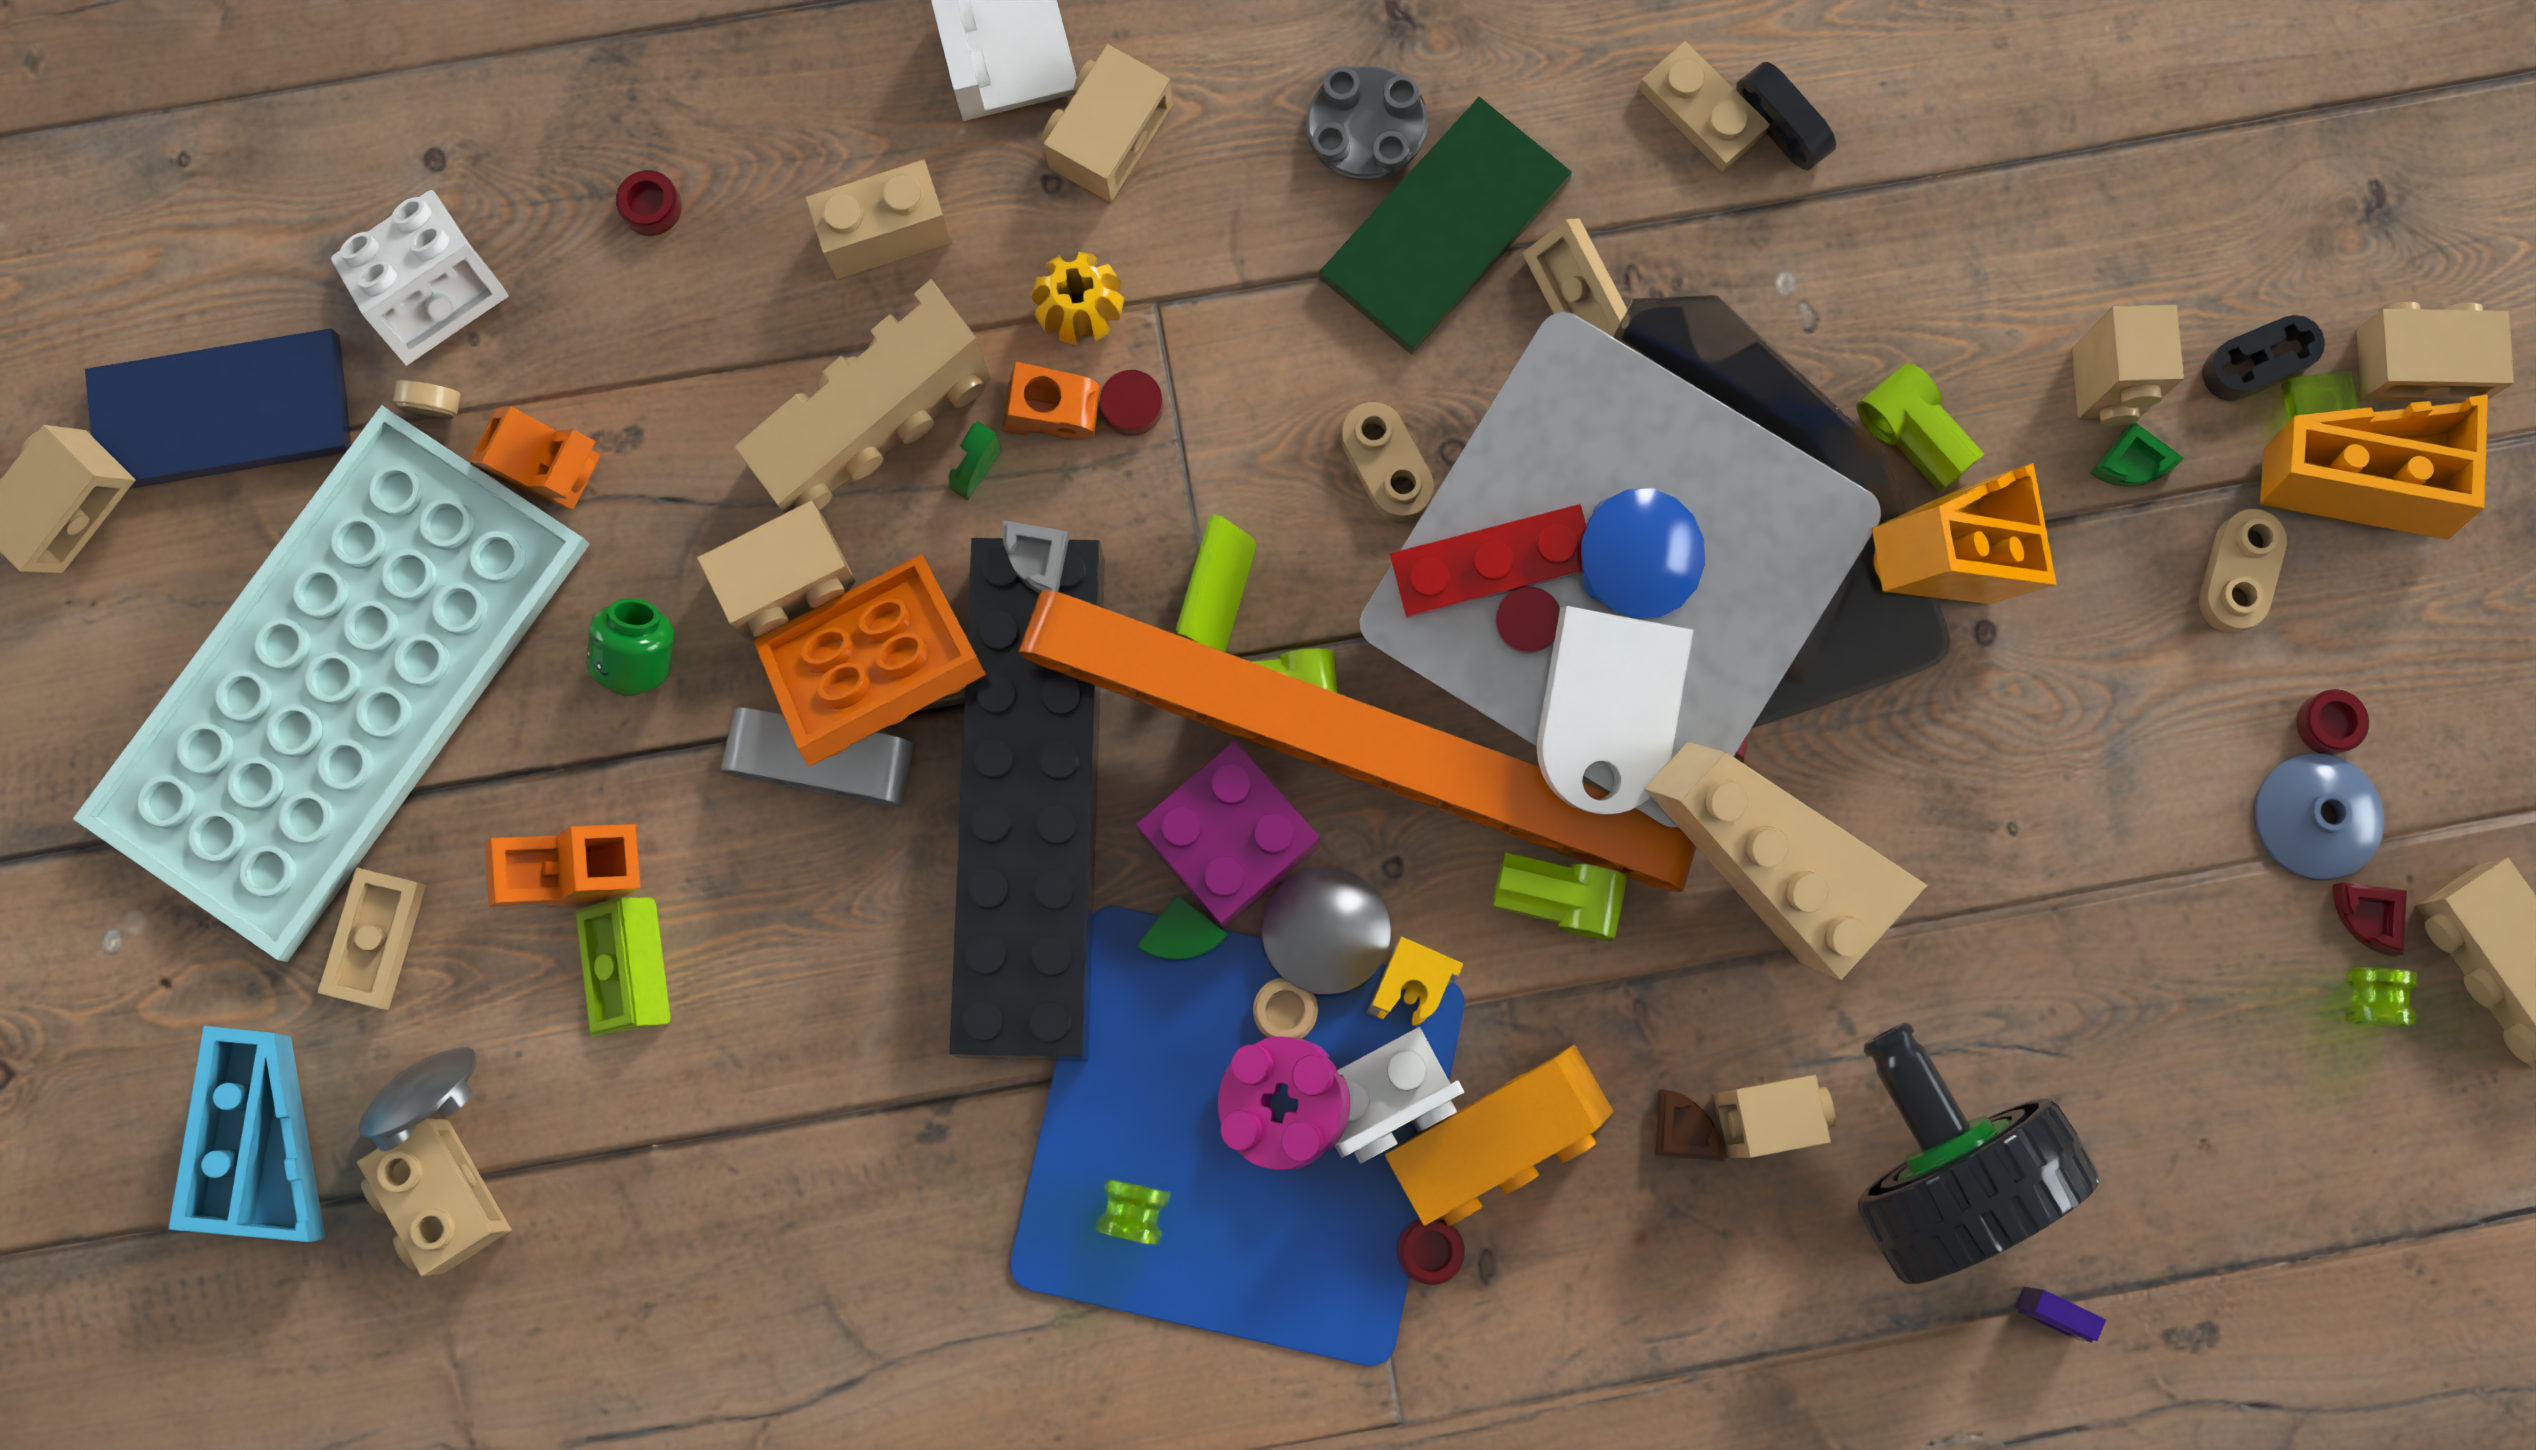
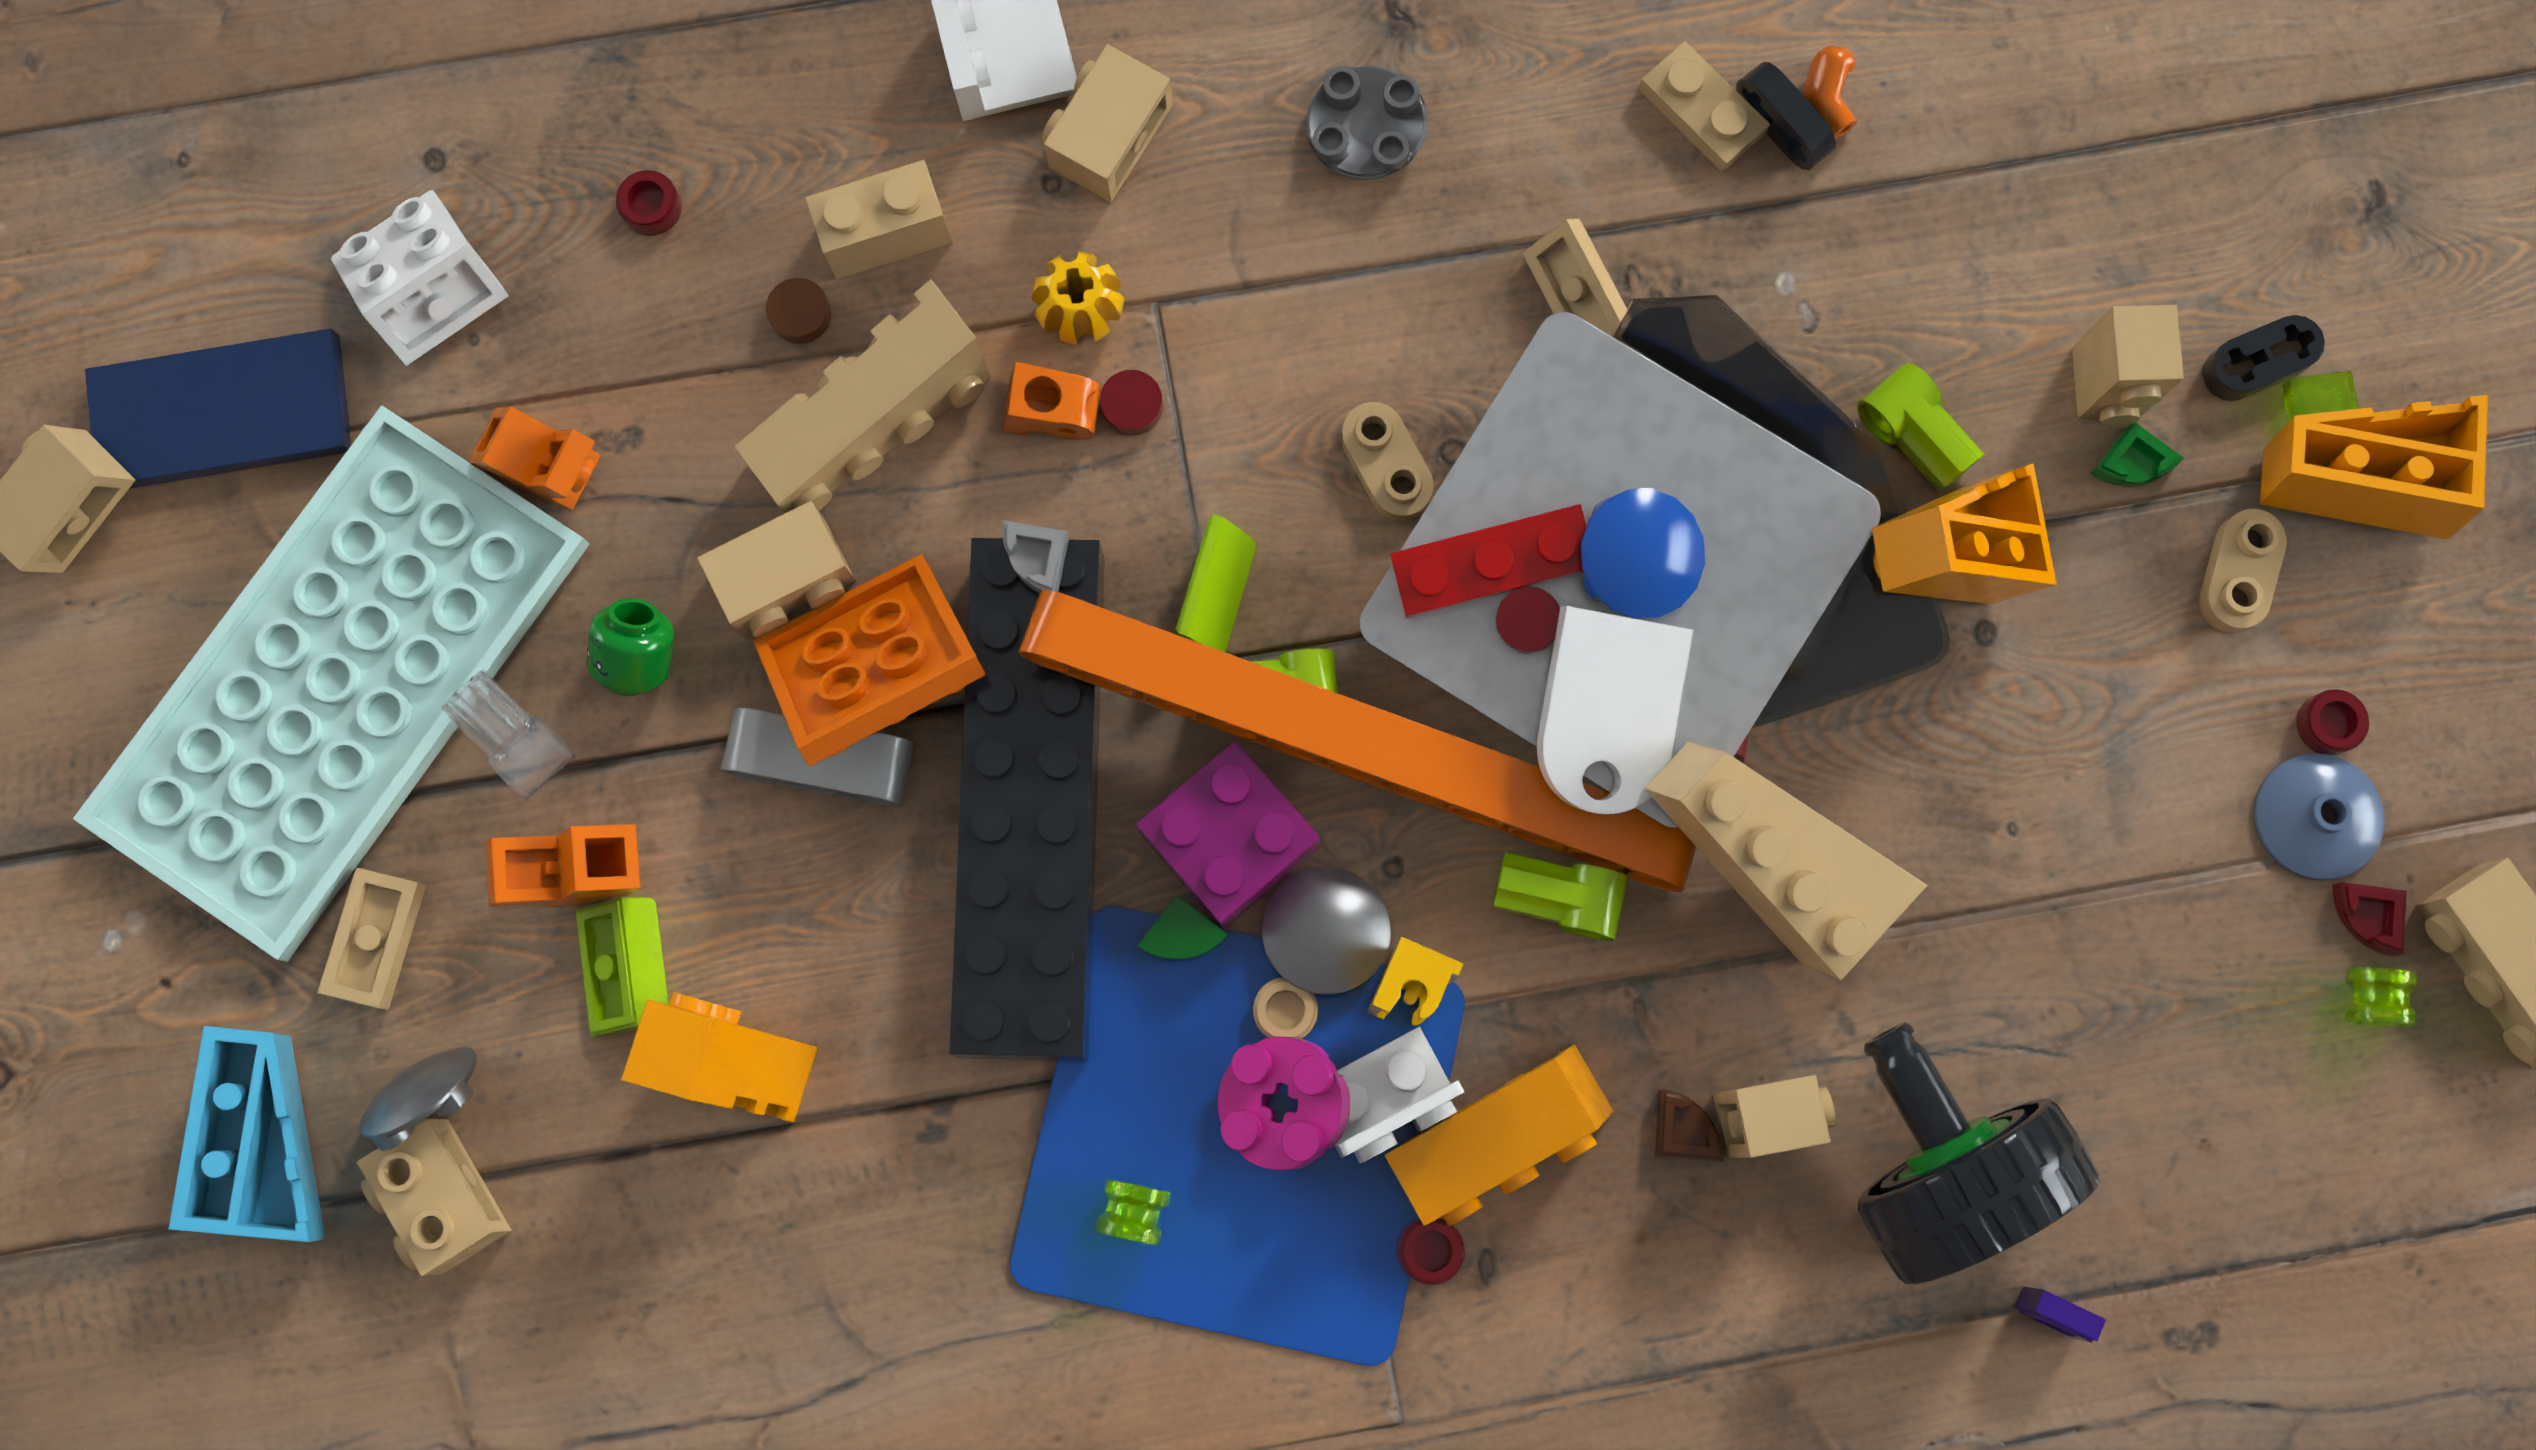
(426, 399): tan tile -> none
(518, 745): none -> clear piece
(710, 1058): none -> light orange wedge
(798, 310): none -> reddish brown tile
(982, 451): green tile -> none
(1445, 225): dark green tile -> none
(1825, 86): none -> orange arm
(2434, 353): tan brick -> none

